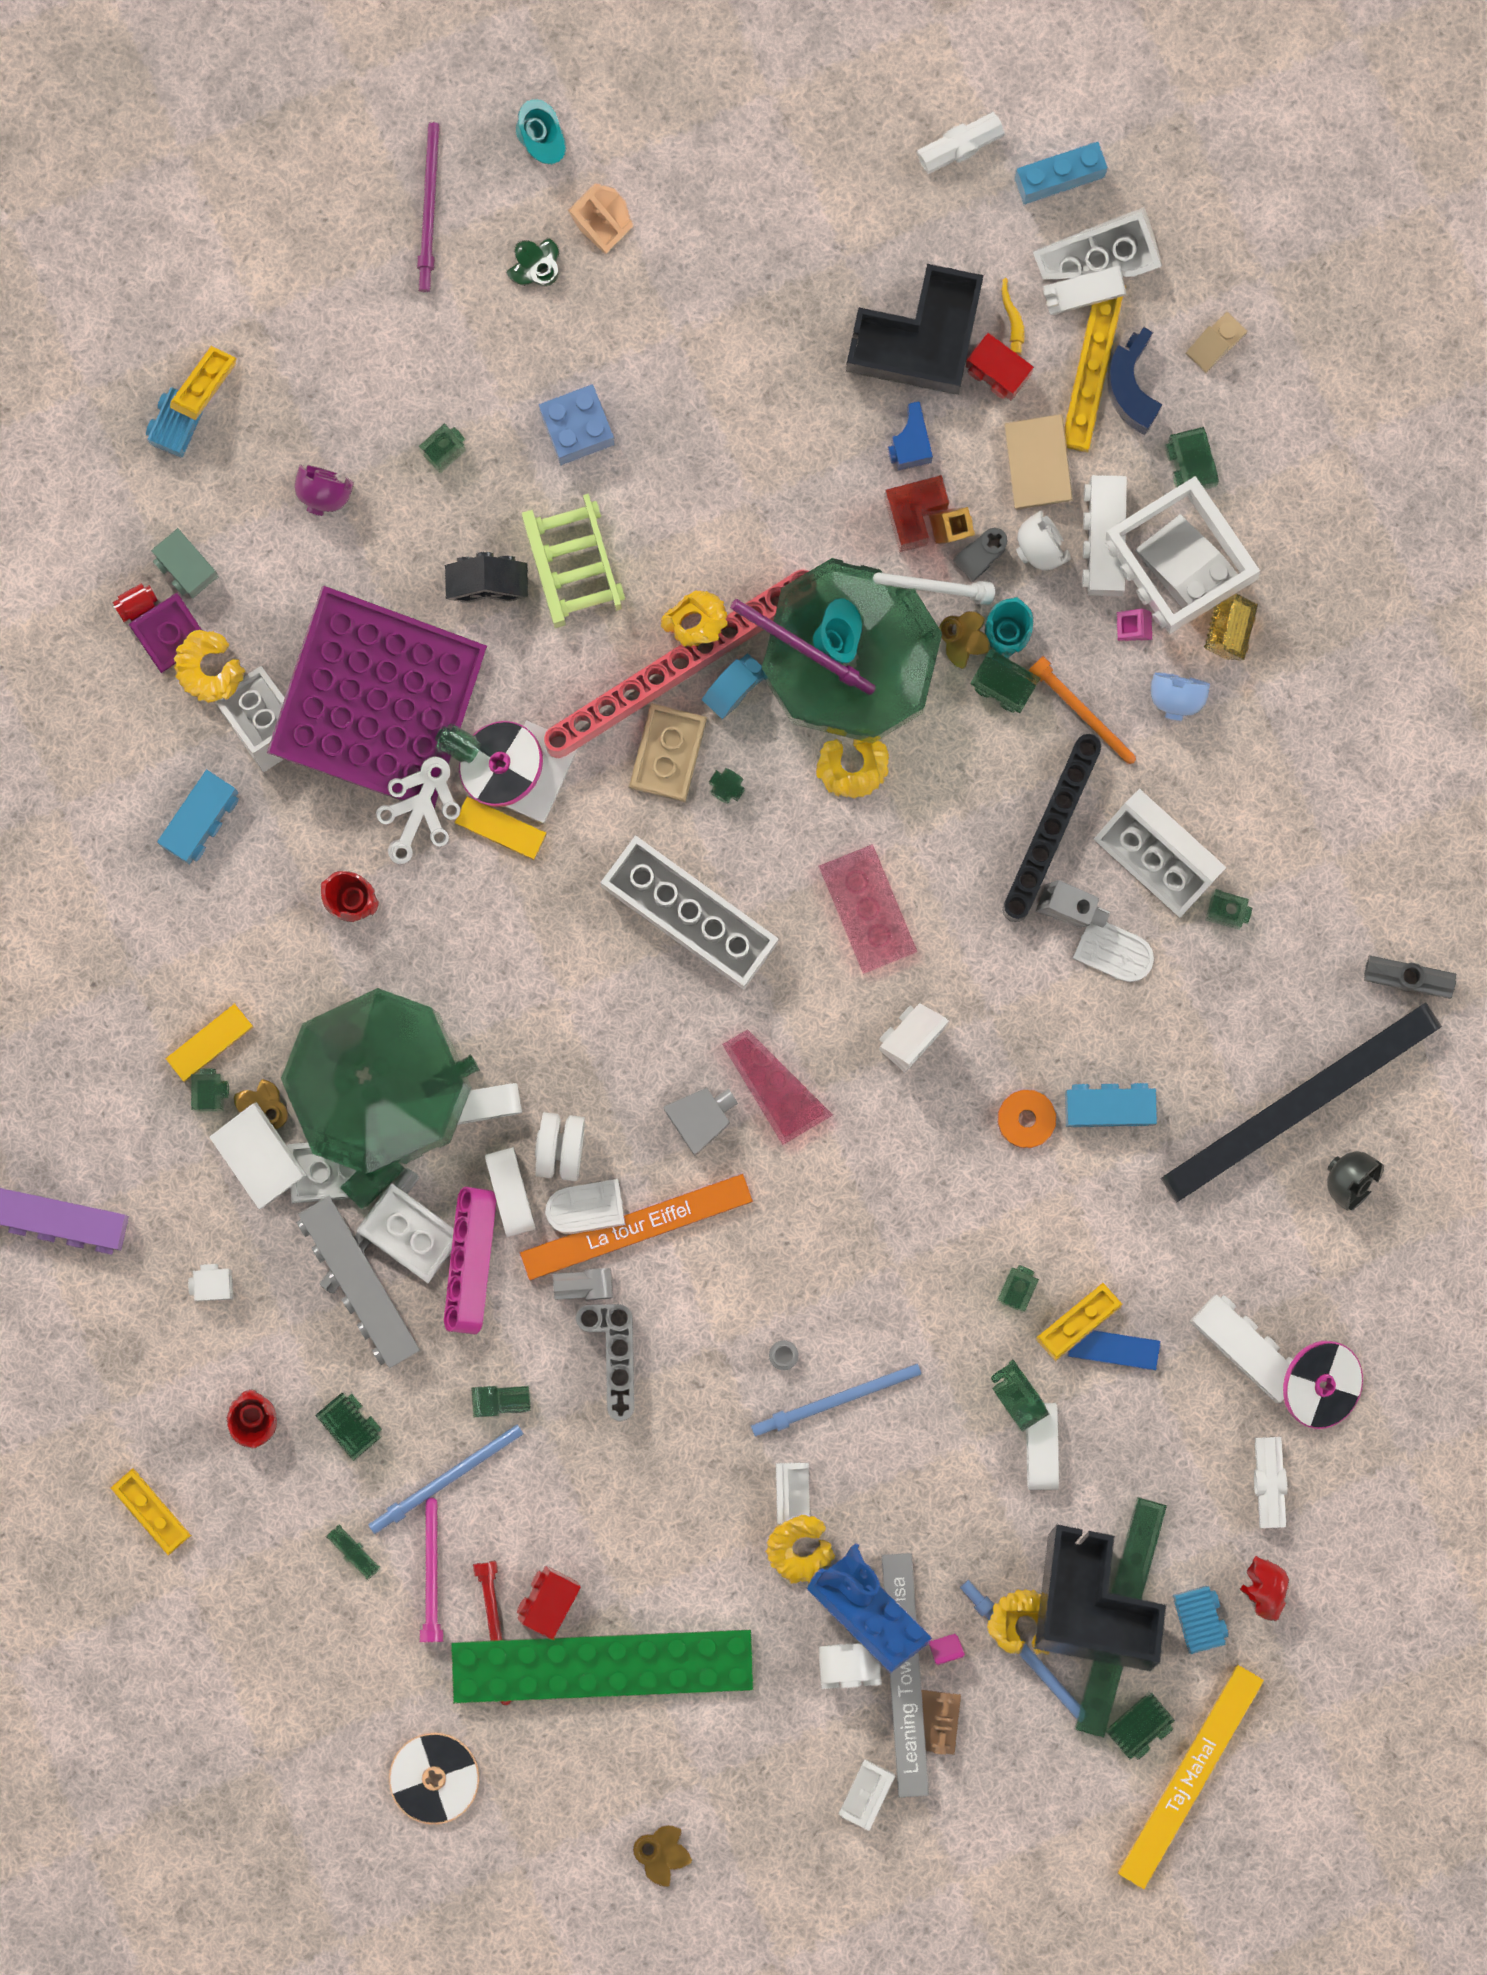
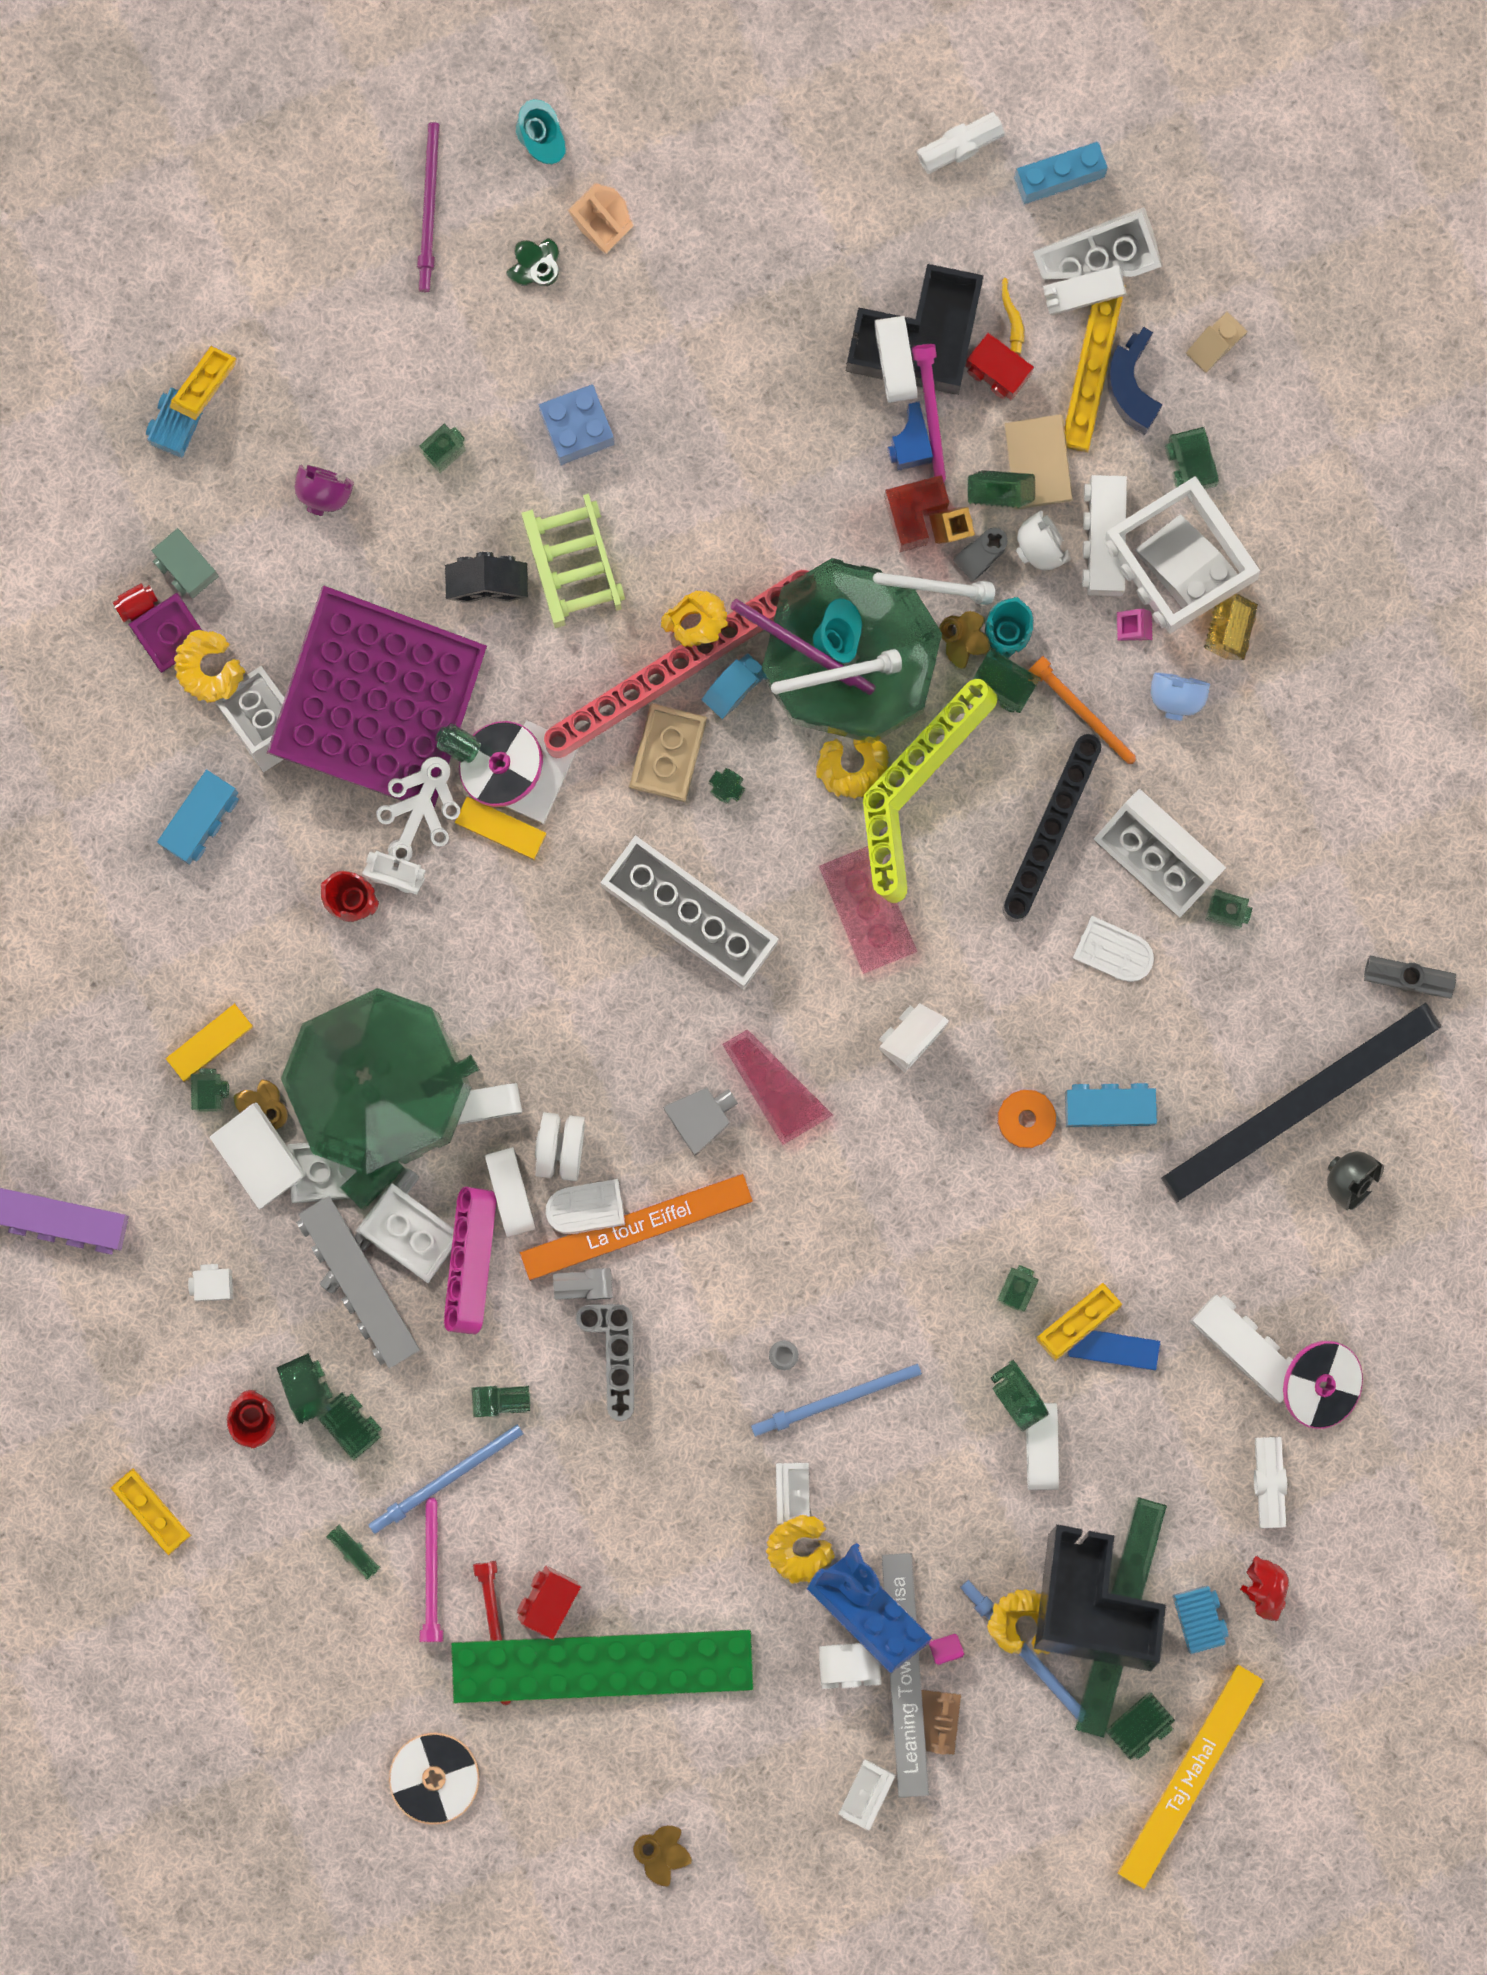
(304, 1387): none -> clear green brick
(406, 877): none -> white hinge
(887, 662): none -> white piece
(896, 359): none -> white beam
(915, 777): none -> neon yellow beam
(925, 356): none -> dark pink piece
(1001, 488): none -> clear green brick
(1061, 900): light grey torso -> none

